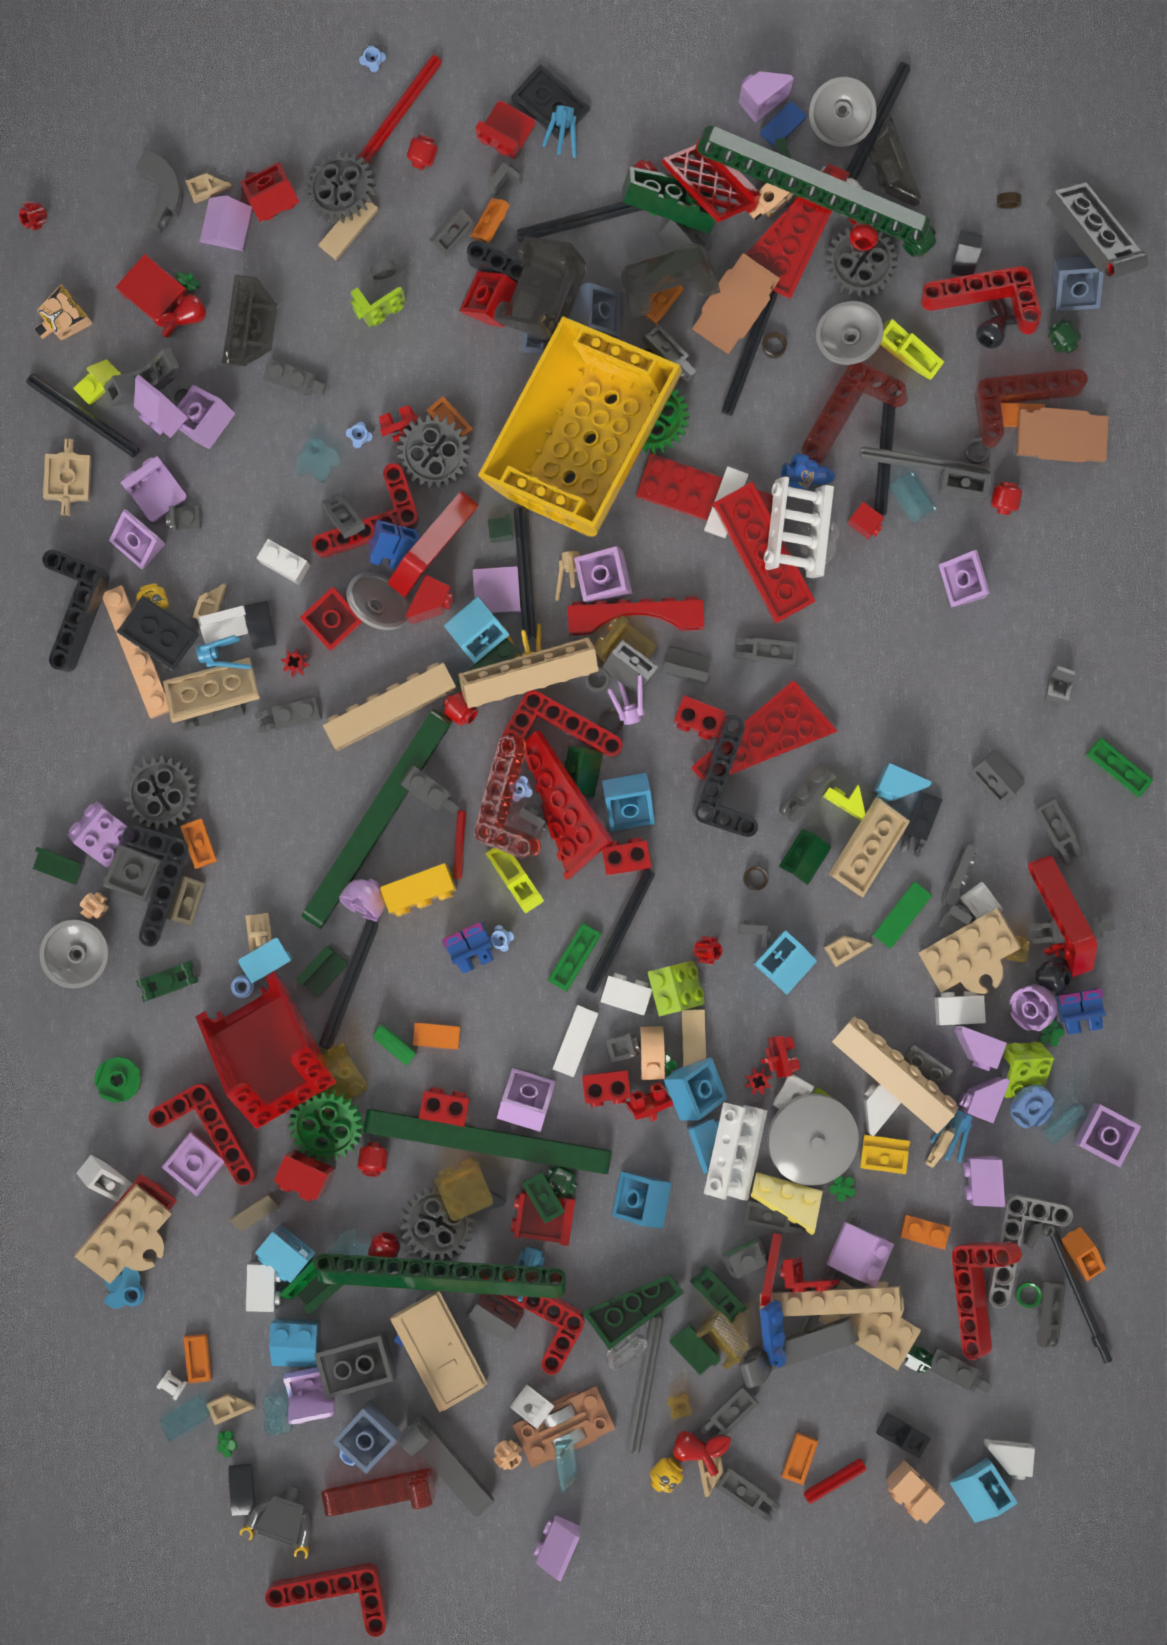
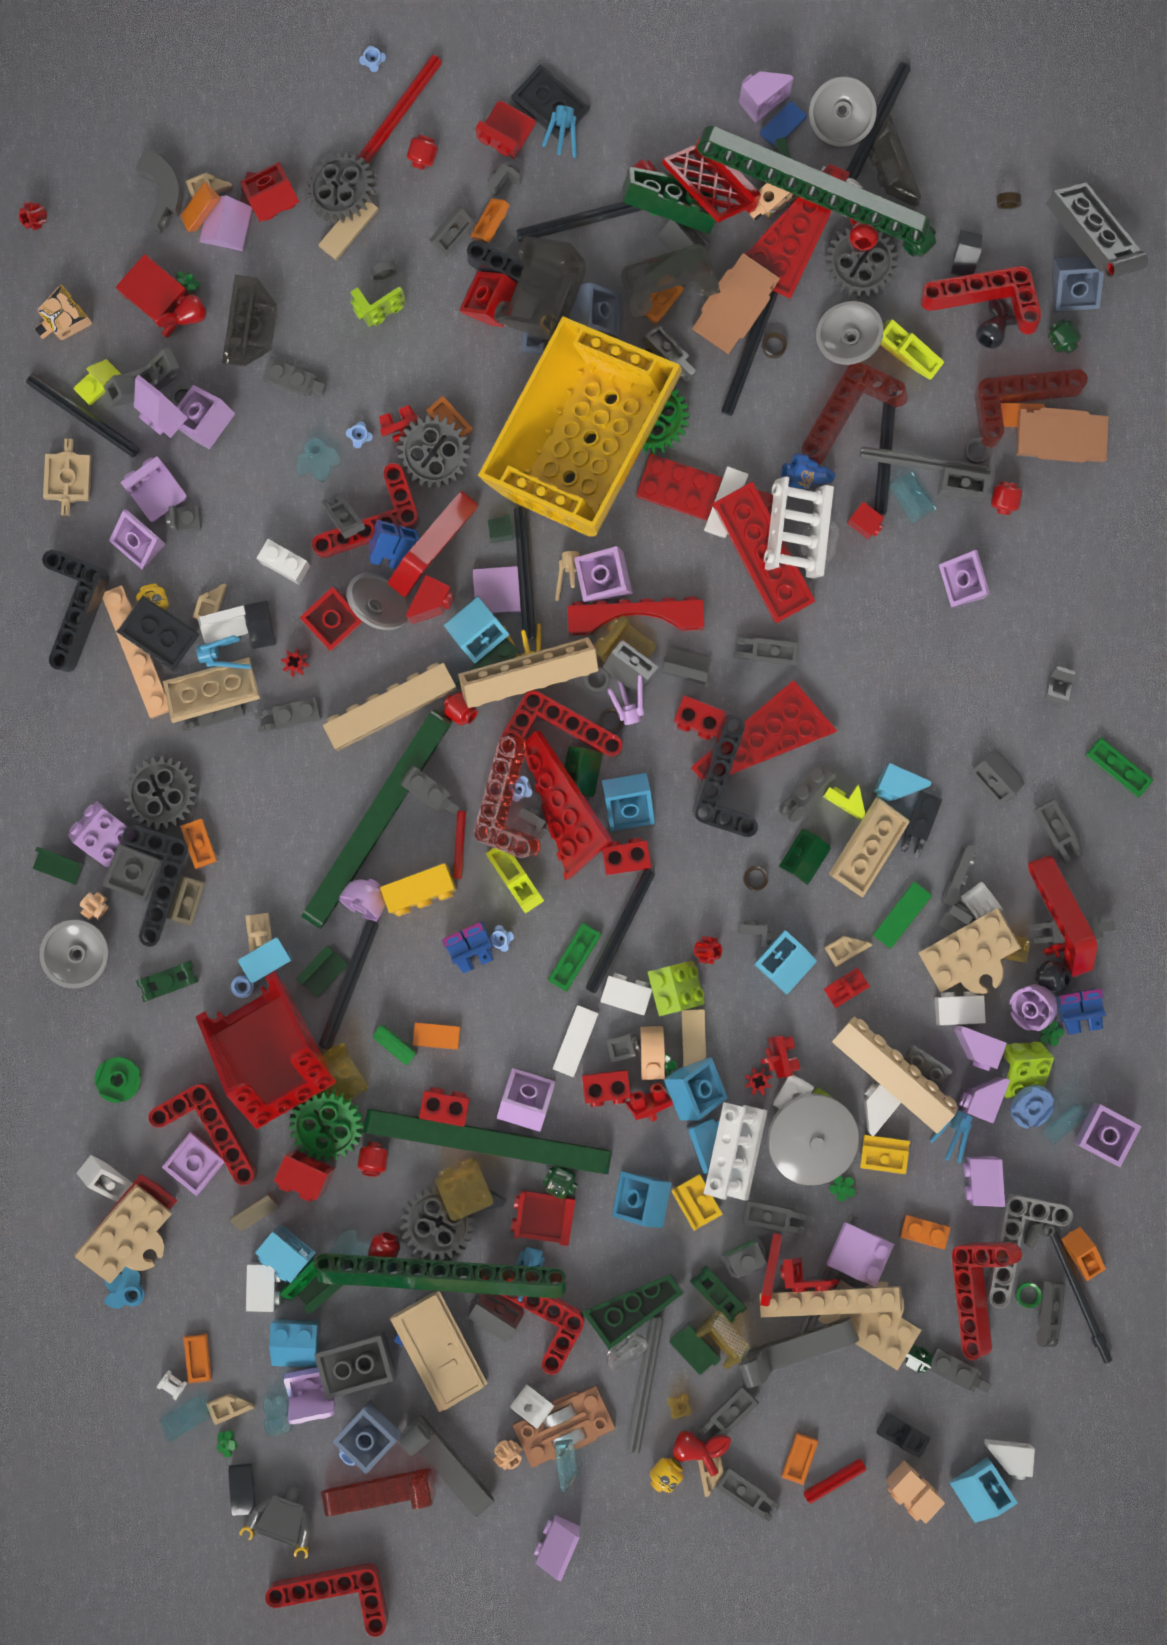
(199, 207): none -> orange slope
(543, 1197): dark green panel -> none
(694, 1203): none -> yellow plate
(773, 1333): blue hinge -> none
(793, 1200): light yellow wing -> none
(846, 987): none -> red hips
(940, 1147): tan tile -> none

